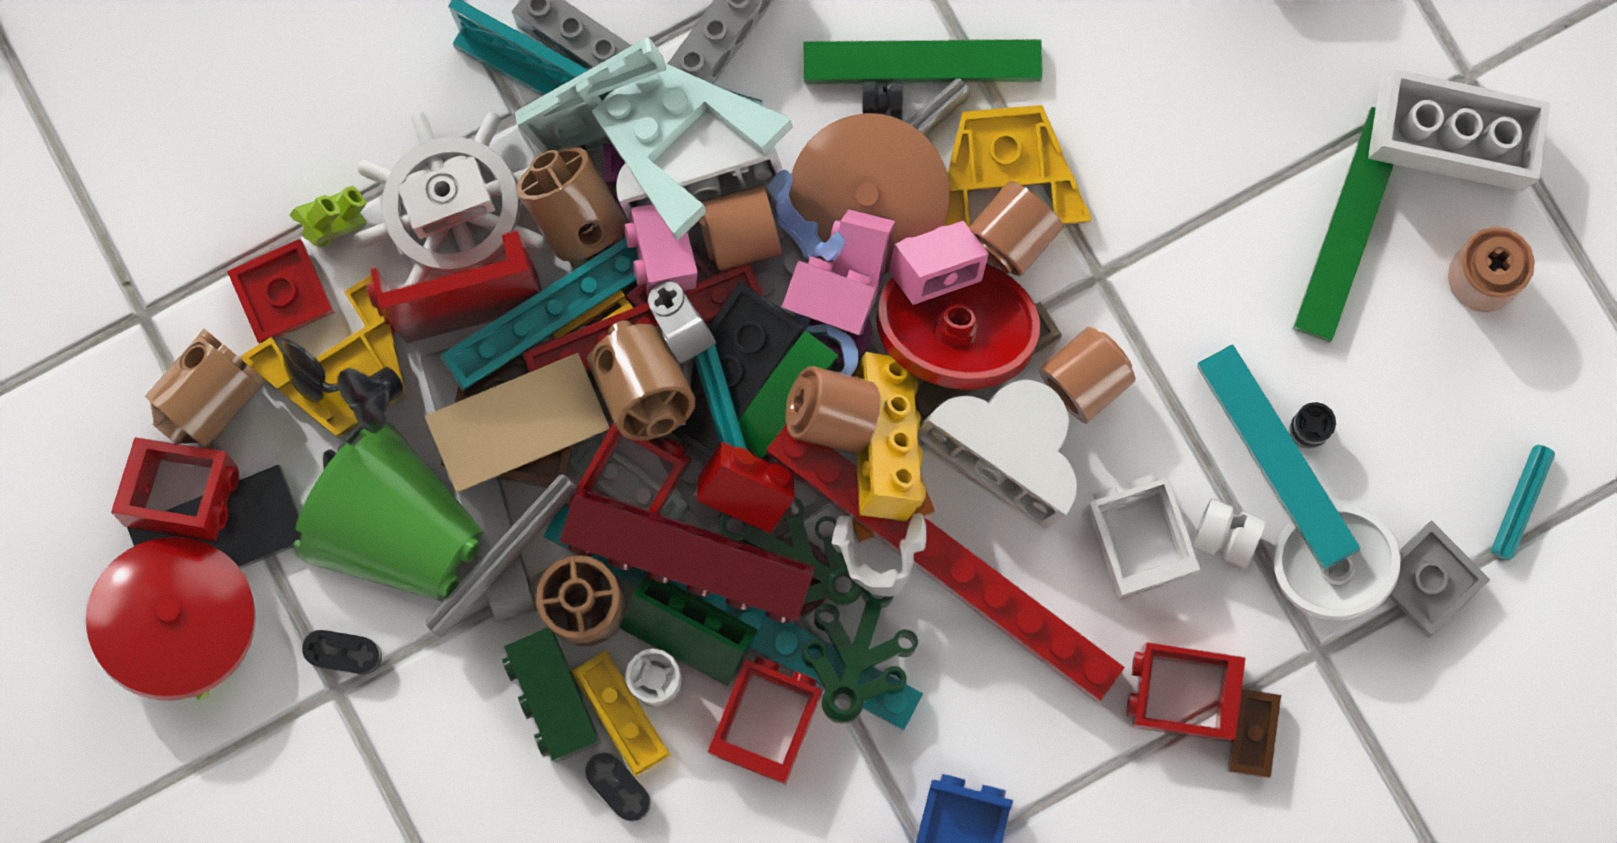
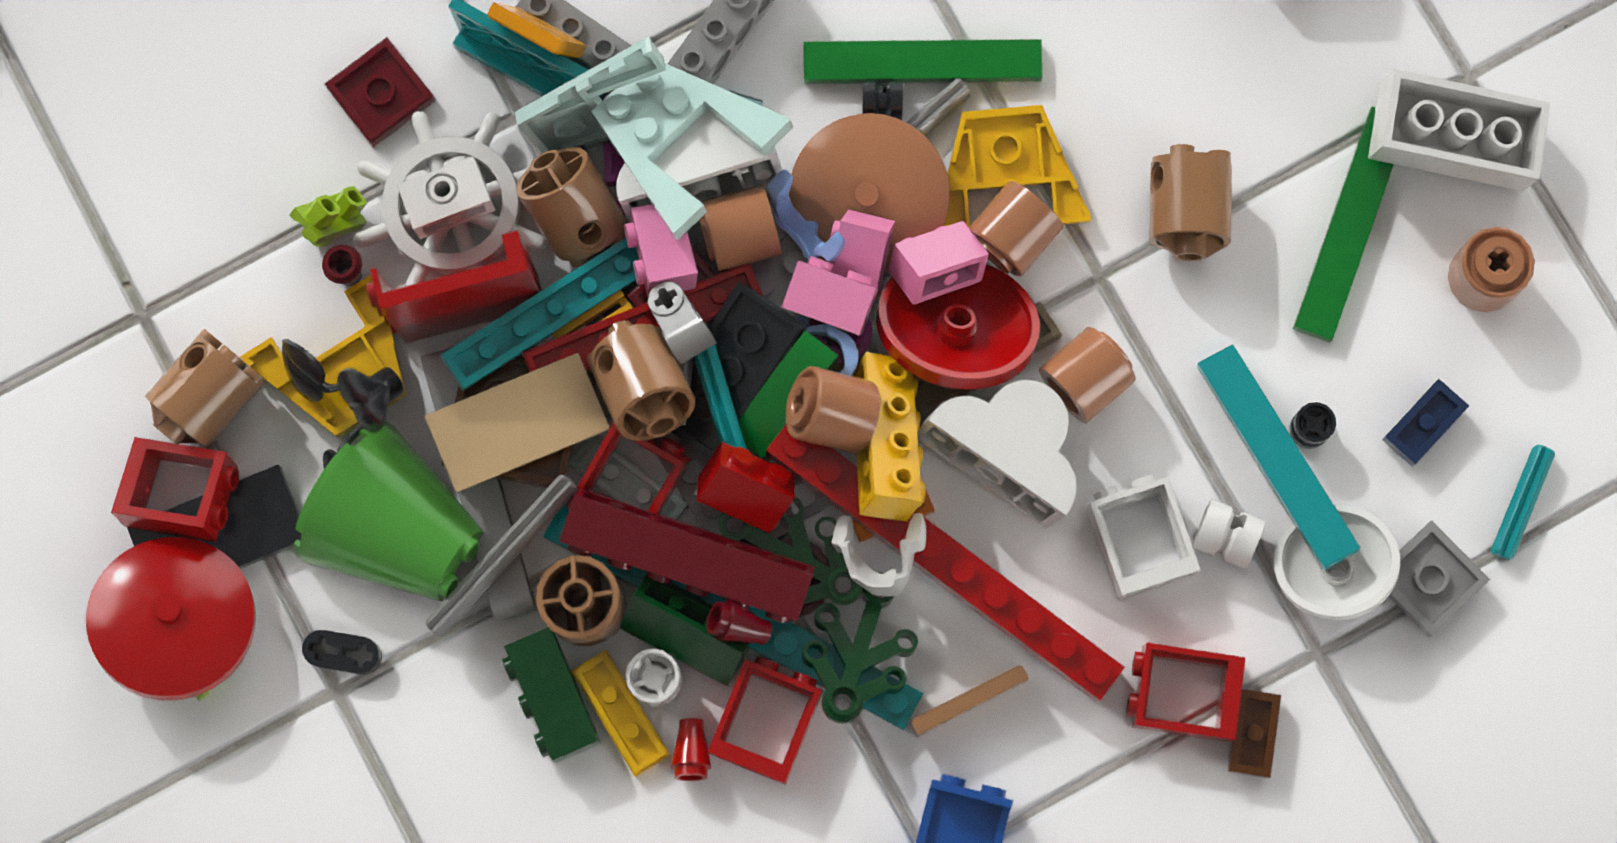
(280, 291): red plate -> none
(340, 258): none -> dark red cone
(380, 91): none -> dark red tile
(536, 30): none -> light orange tile
(610, 793): black beam -> none
(691, 753): none -> red cone
(735, 624): none -> dark red cone
(969, 700): none -> medium nougat tile
(1191, 202): none -> medium nougat cylinder
(1425, 422): none -> dark blue plate

